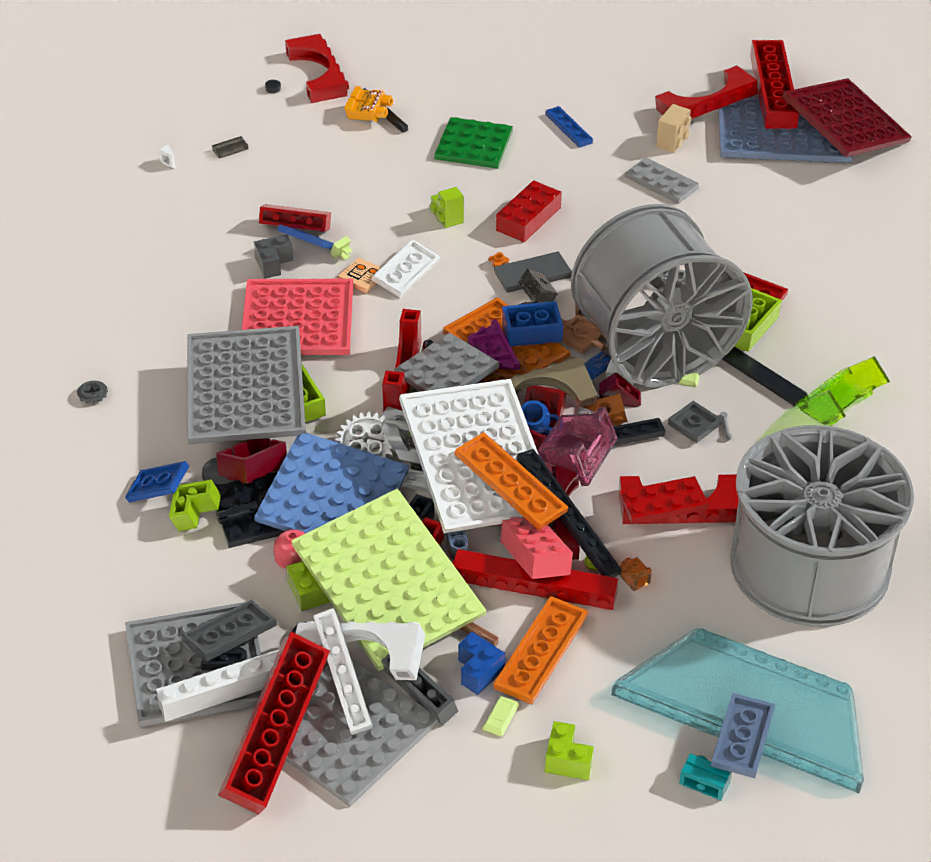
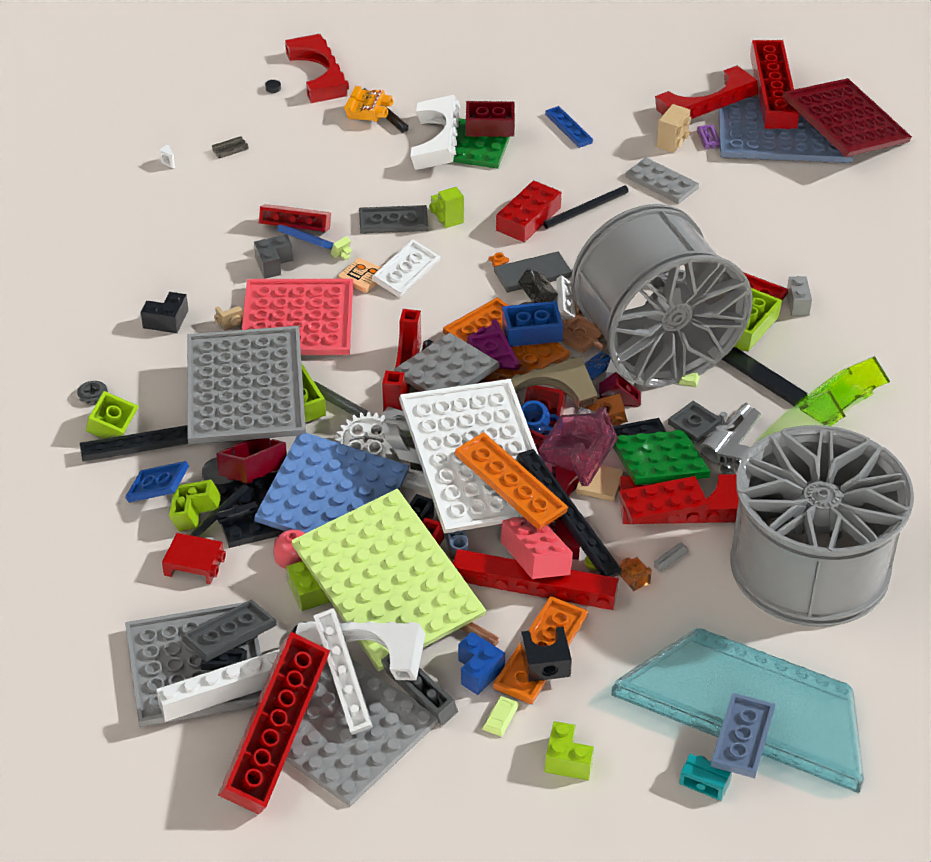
(110, 416): none -> lime slope
(134, 443): none -> black plate
(166, 315): none -> black brick
(194, 556): none -> red panel
(226, 505): none -> black bar
(229, 318): none -> tan bracket
(341, 401): none -> dark grey axle
(393, 219): none -> dark grey tile
(442, 147): none -> white arch
(490, 118): none -> dark red brick
(546, 661): none -> black piece
(565, 298): none -> white plate
(585, 207): none -> black piece
(604, 484): none -> tan tile
(660, 457): none -> green plate
(670, 556): none -> light grey axle
(709, 143): none -> medium lavender tile
(726, 445): none -> light grey panel
(799, 296): none -> light grey brick

